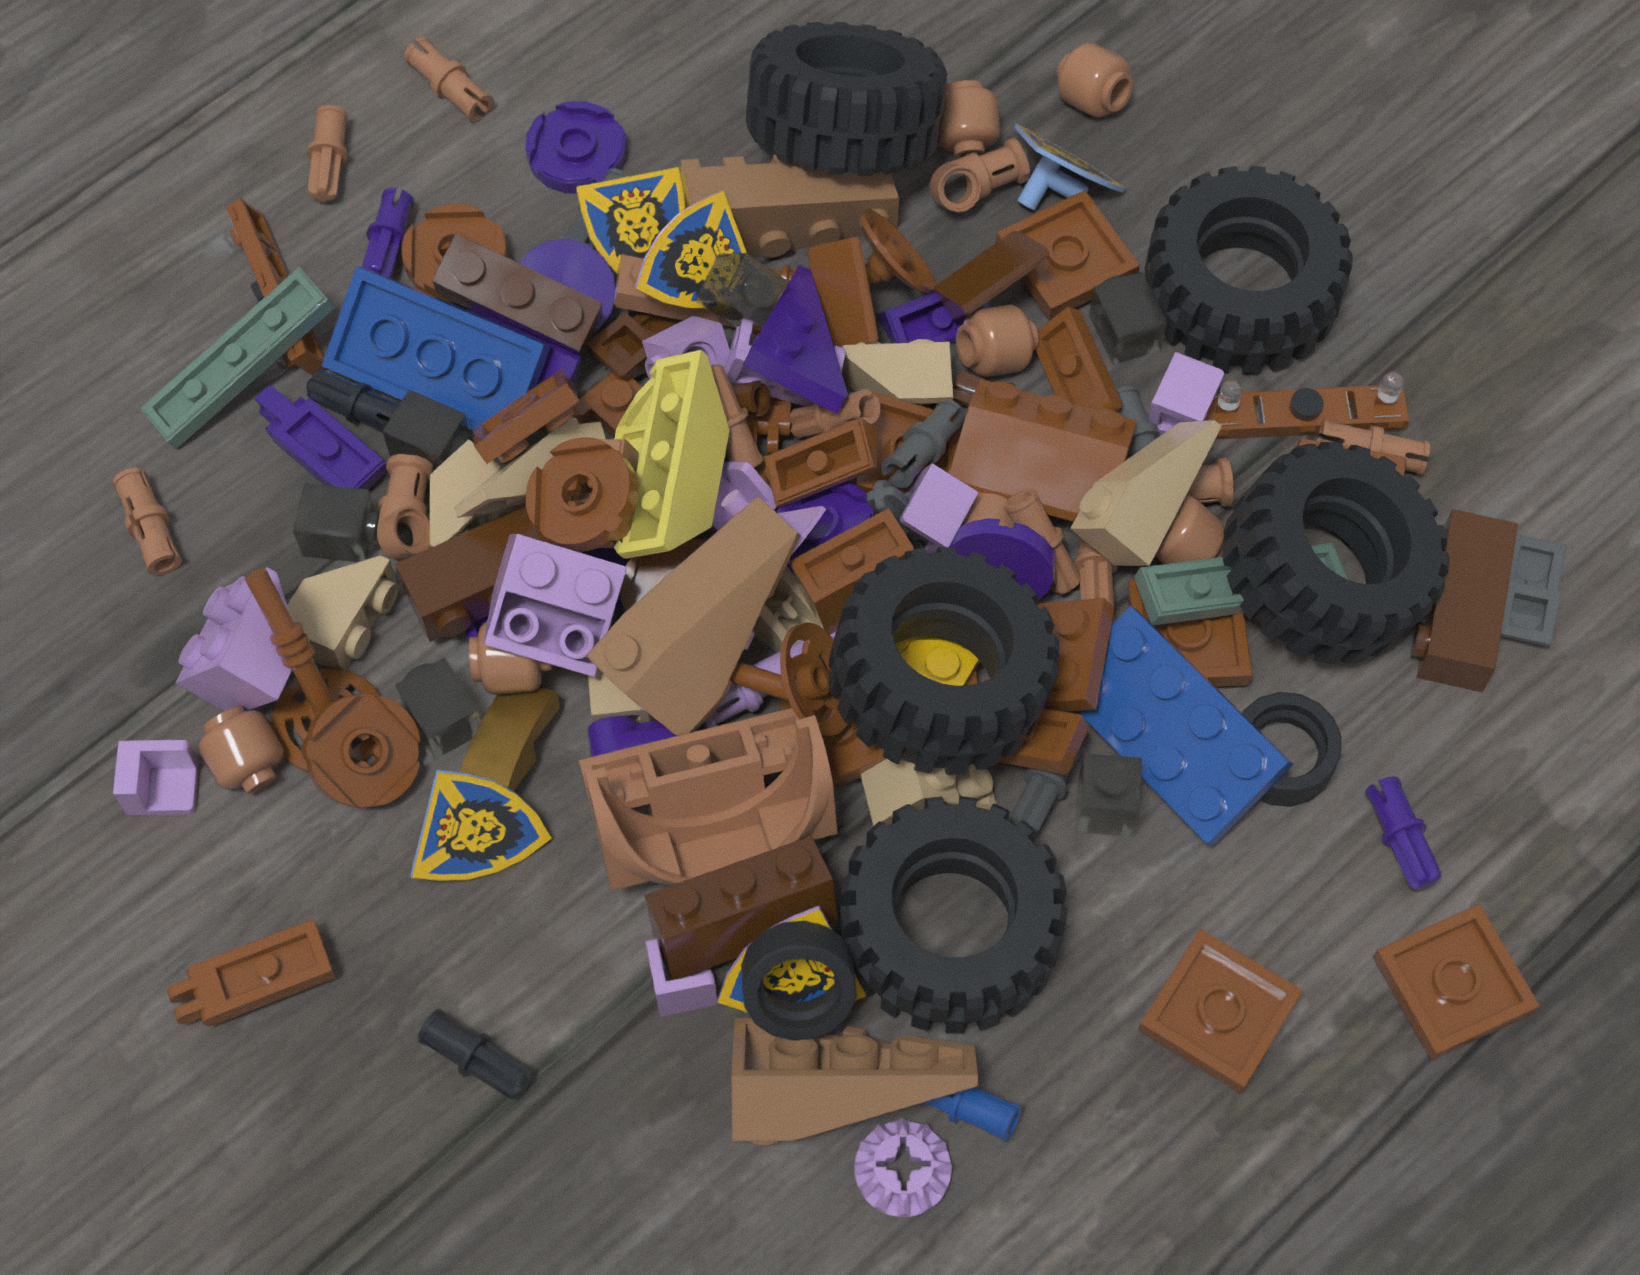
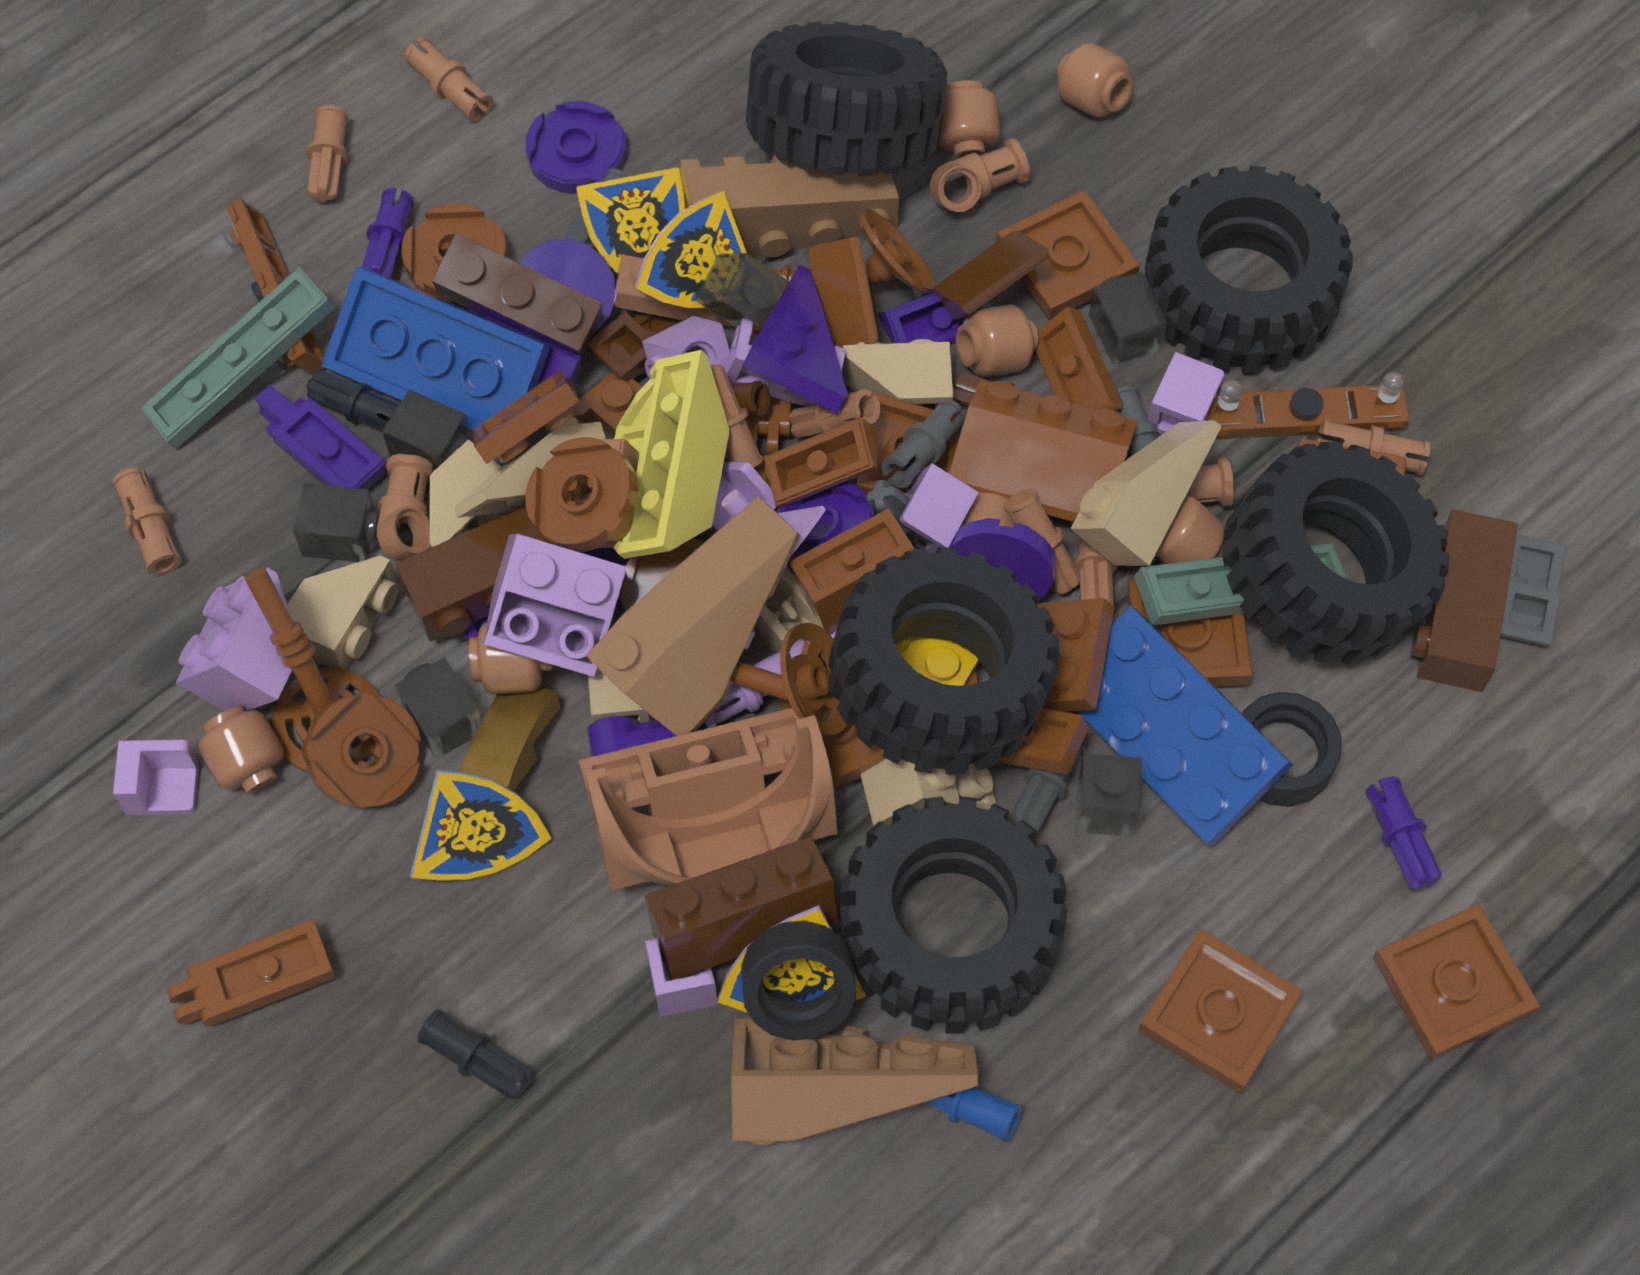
(882, 1186): lavender gear -> none
(1049, 176): light blue shield -> none

